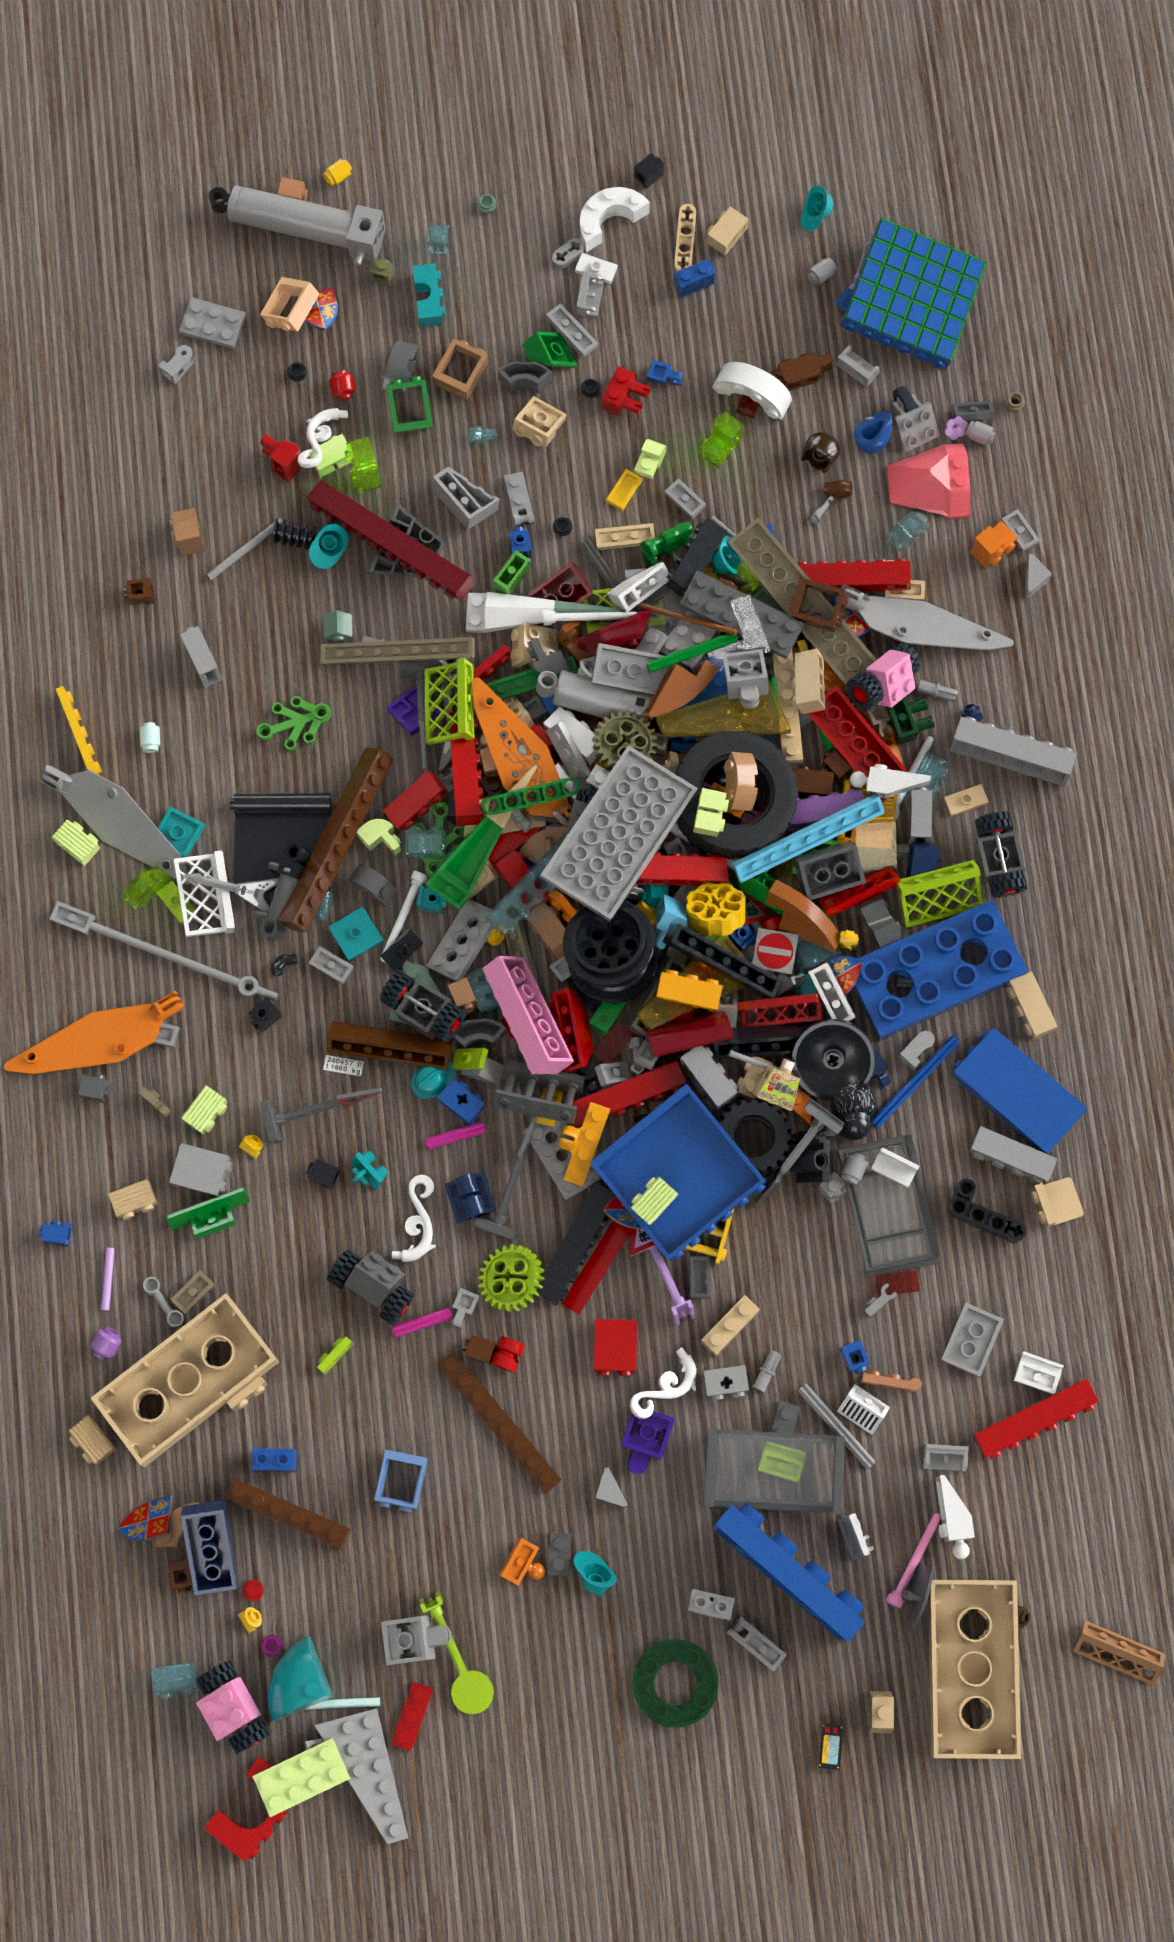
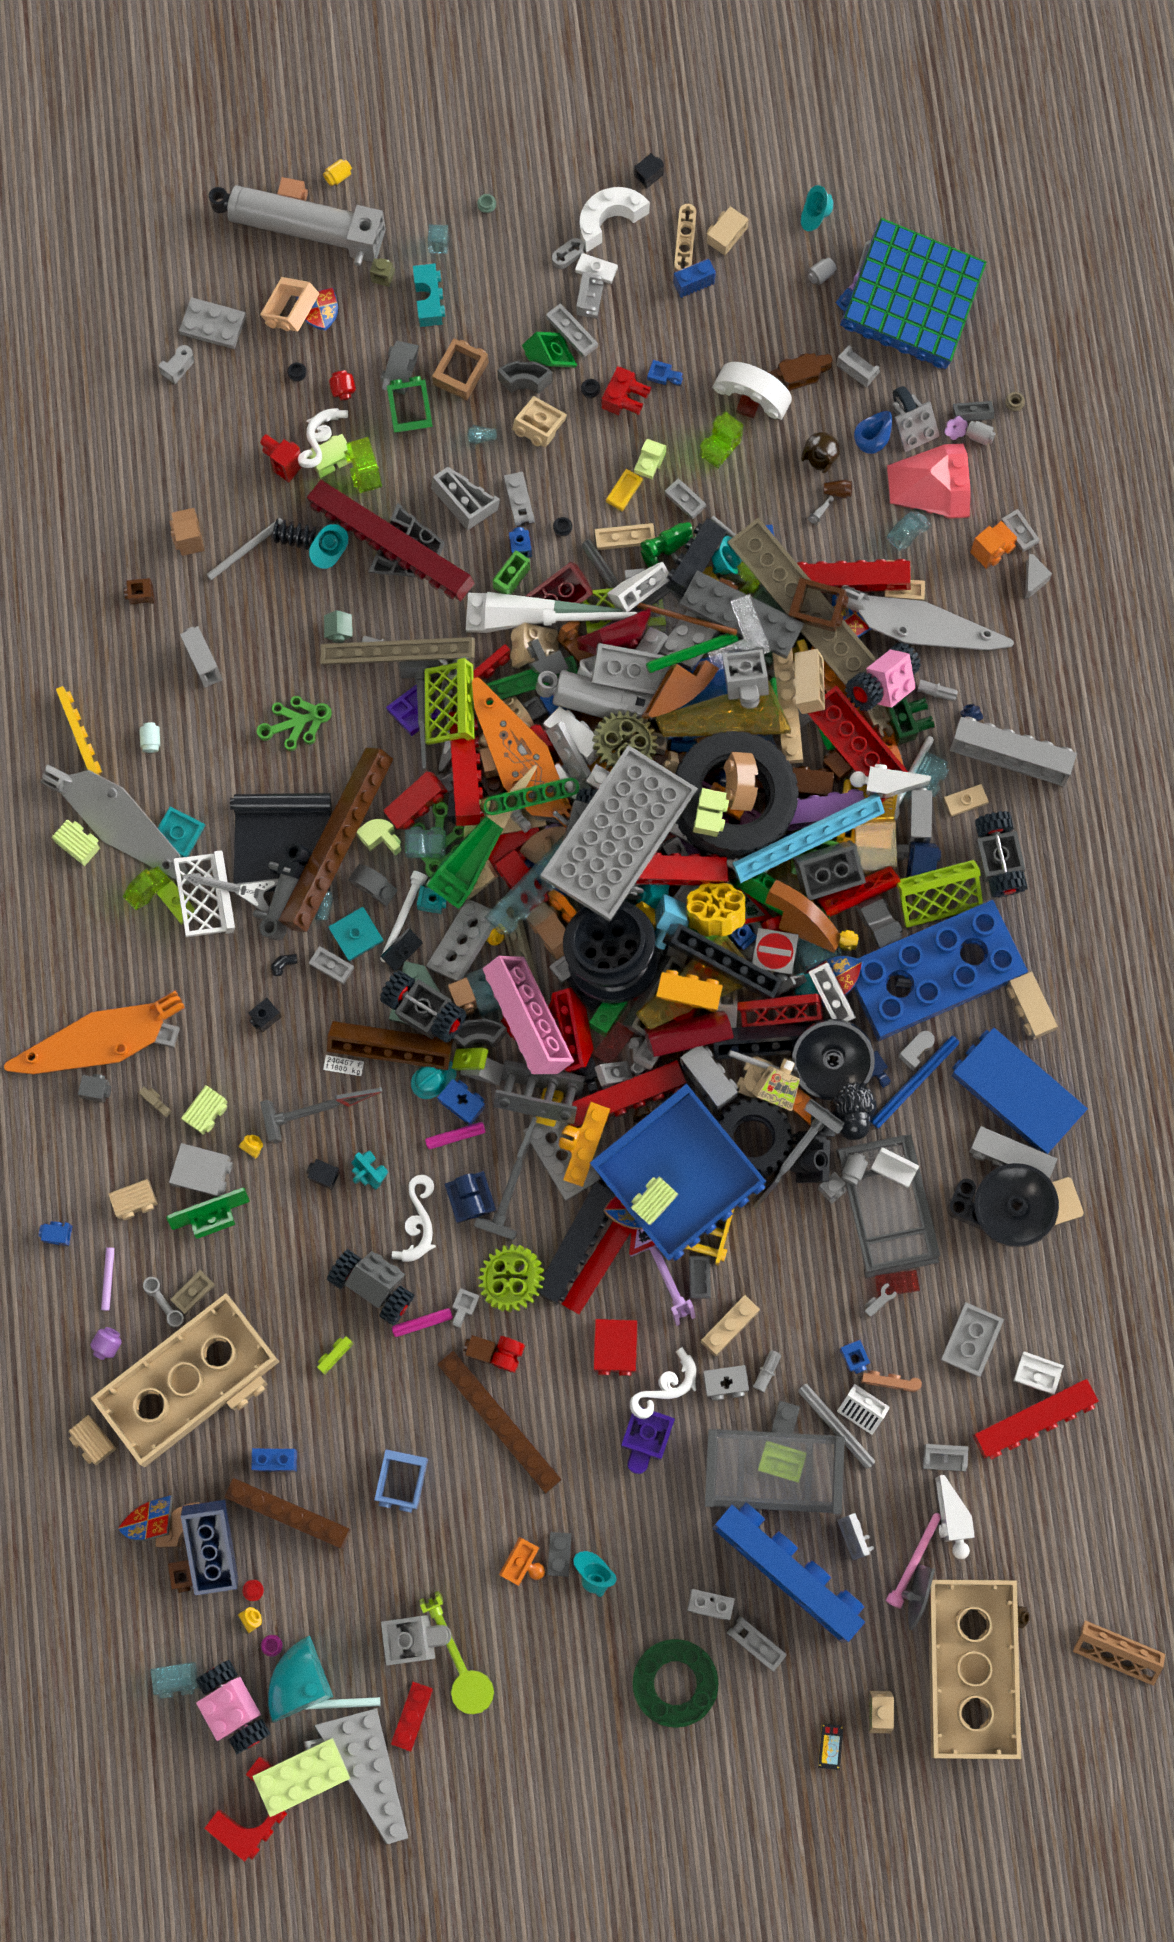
(83, 922): light grey bar -> none
(610, 1491): light grey slope -> none
(1014, 1185): none -> black dish

